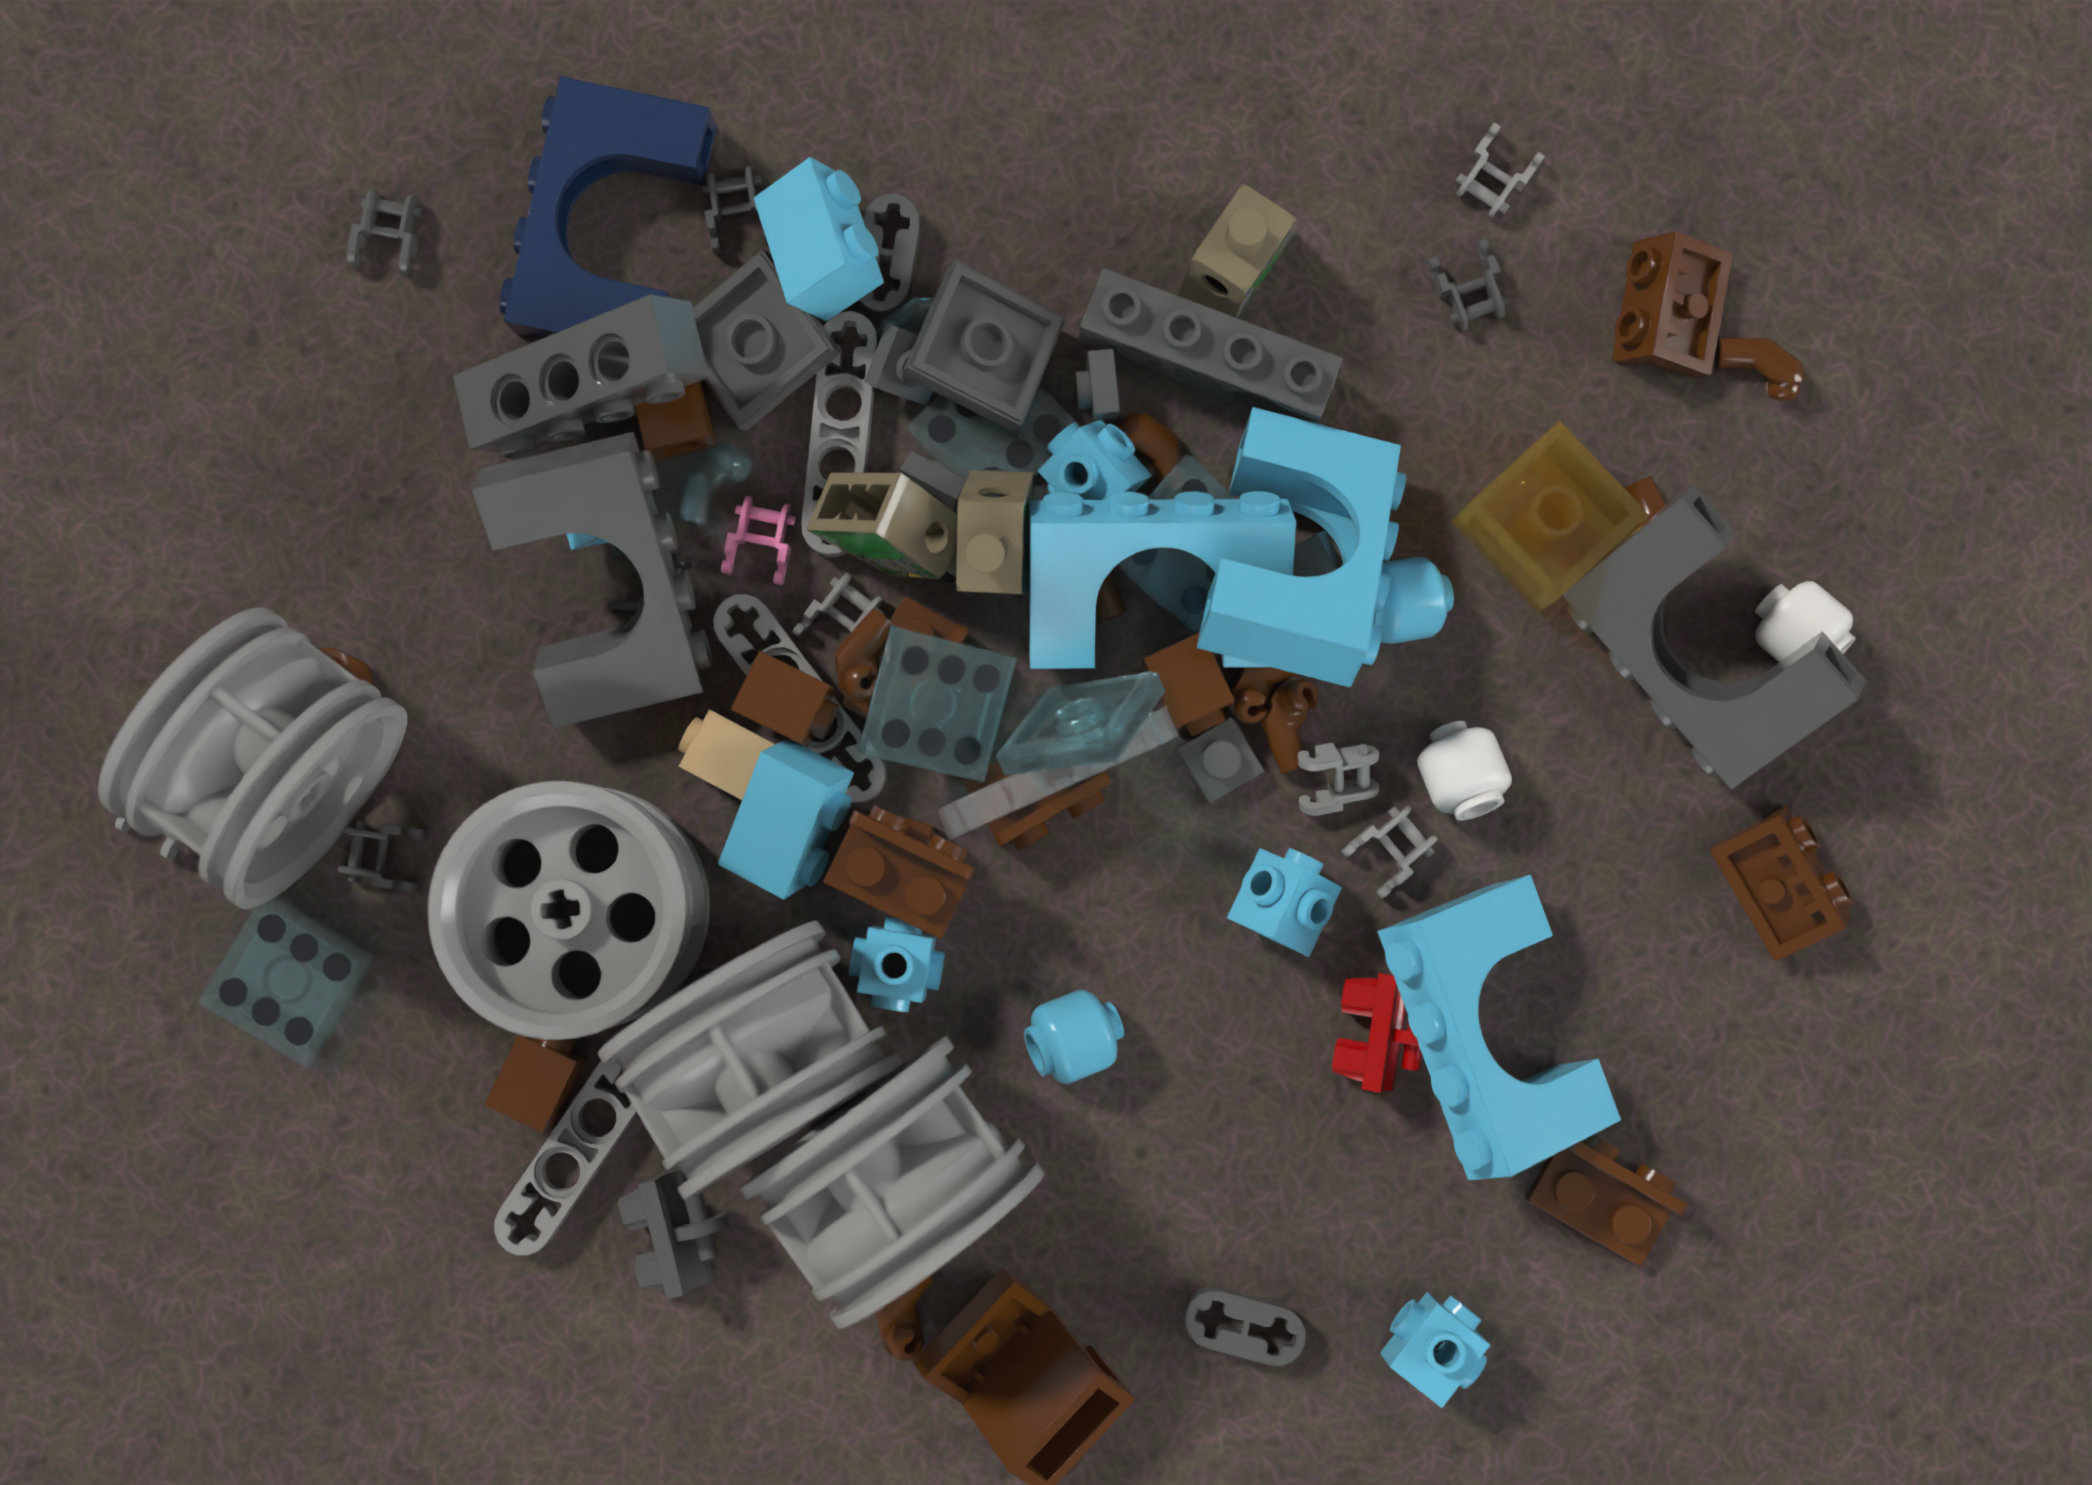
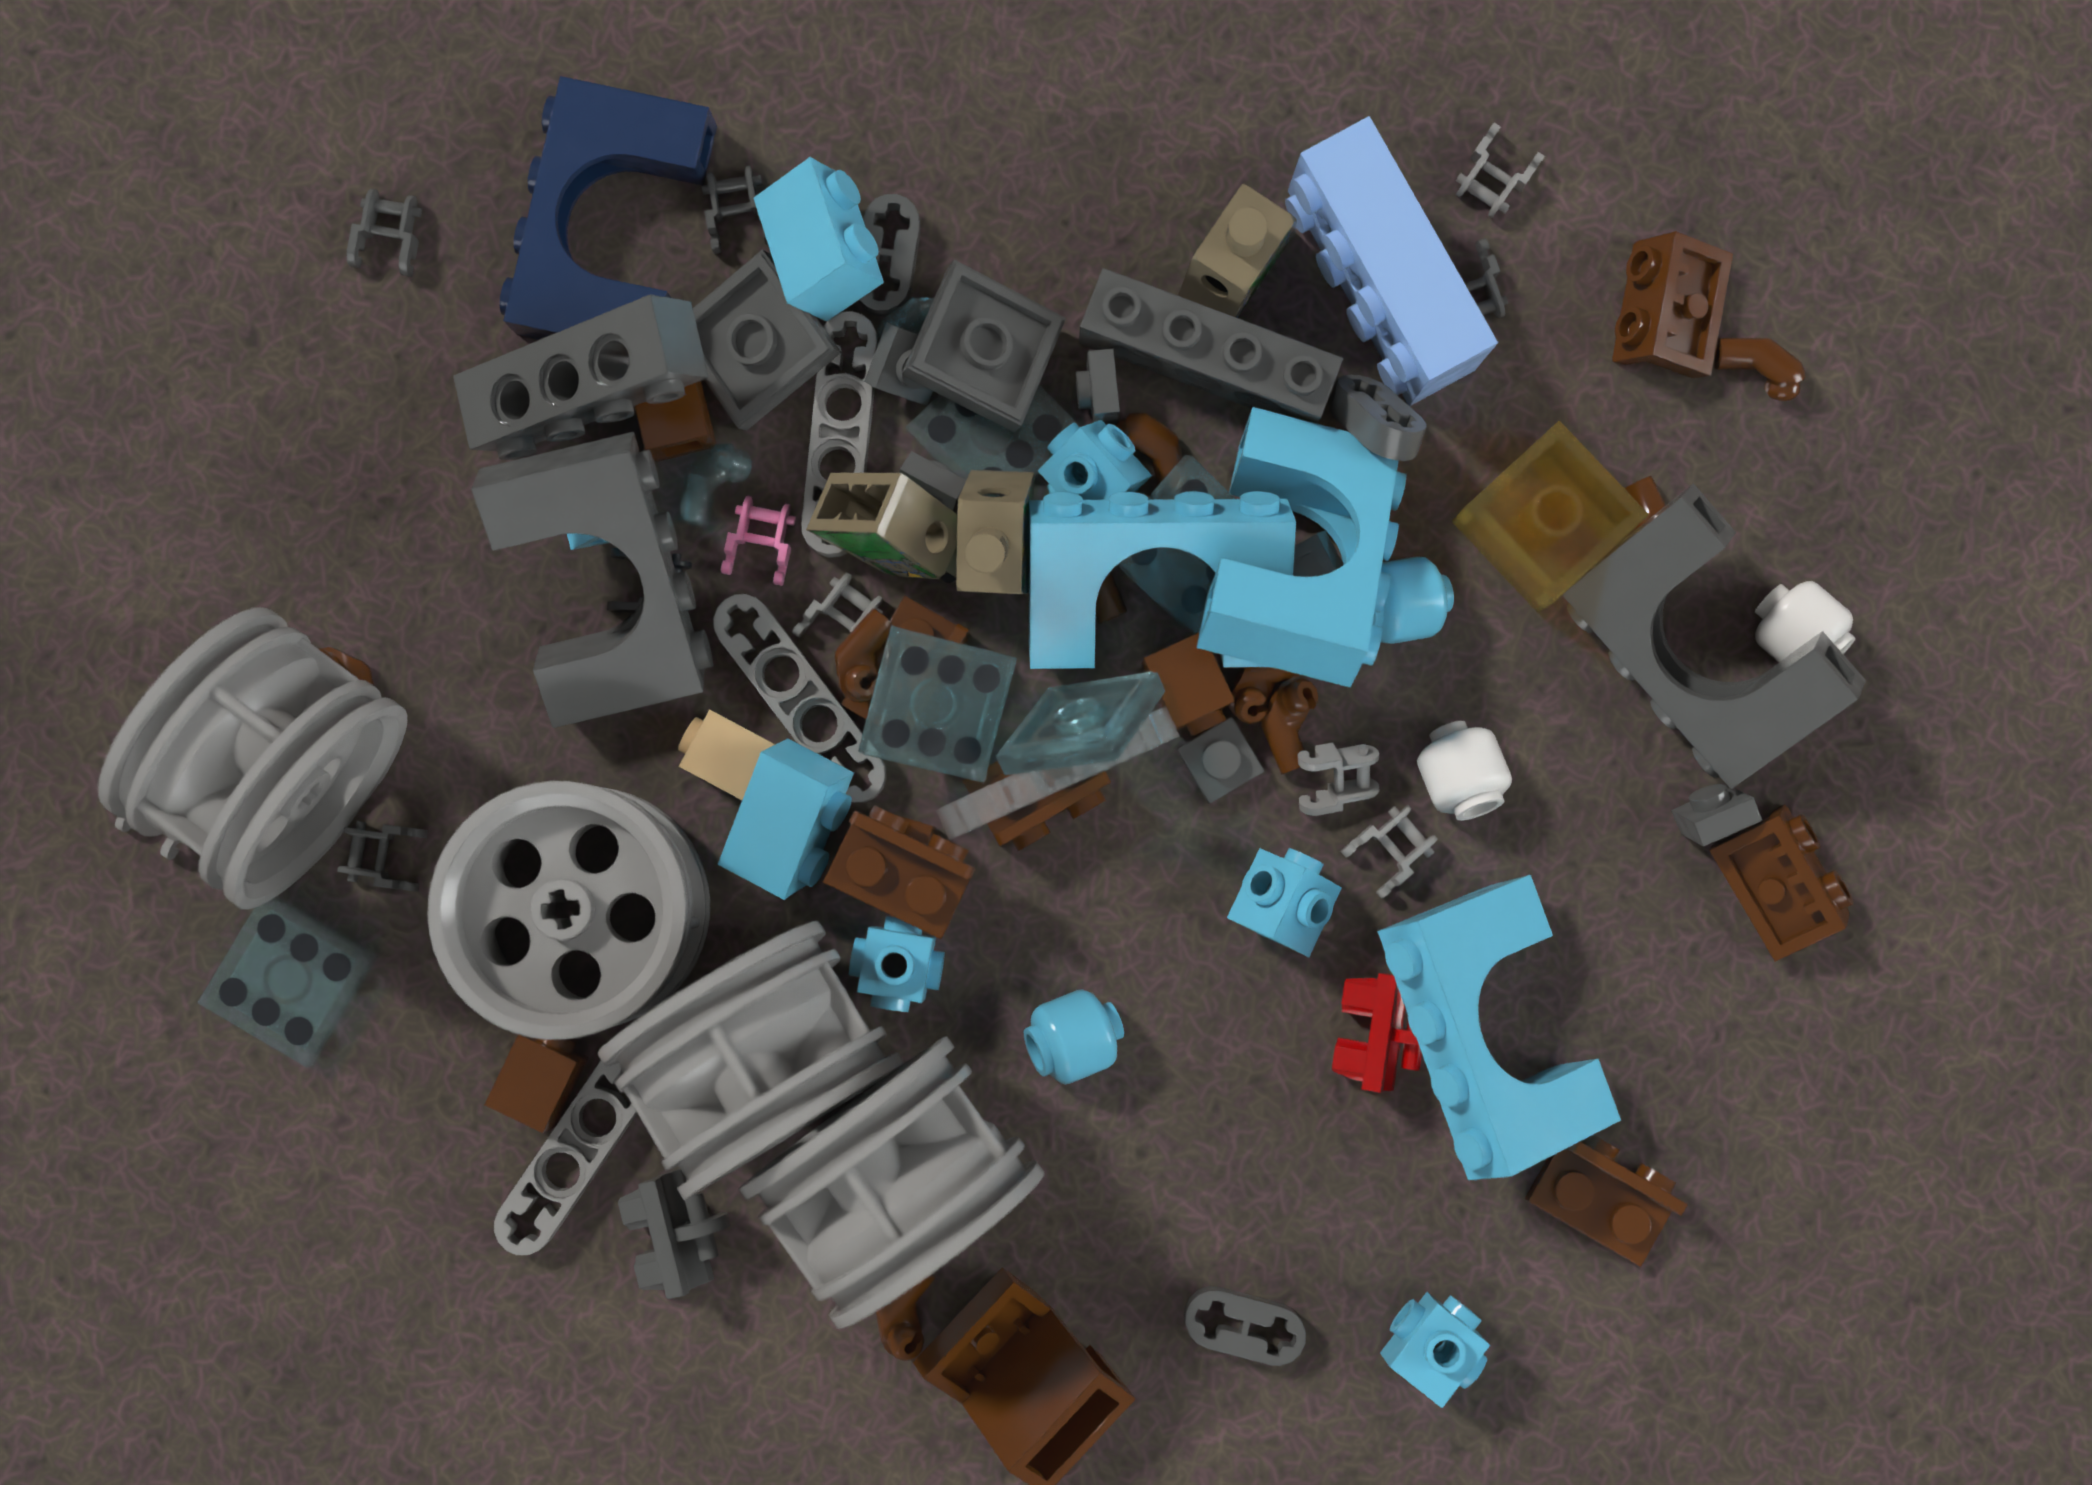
(786, 700): reddish brown brick -> none
(1377, 417): none -> dark grey beam
(1396, 266): none -> light blue brick
(1715, 813): none -> dark grey plate

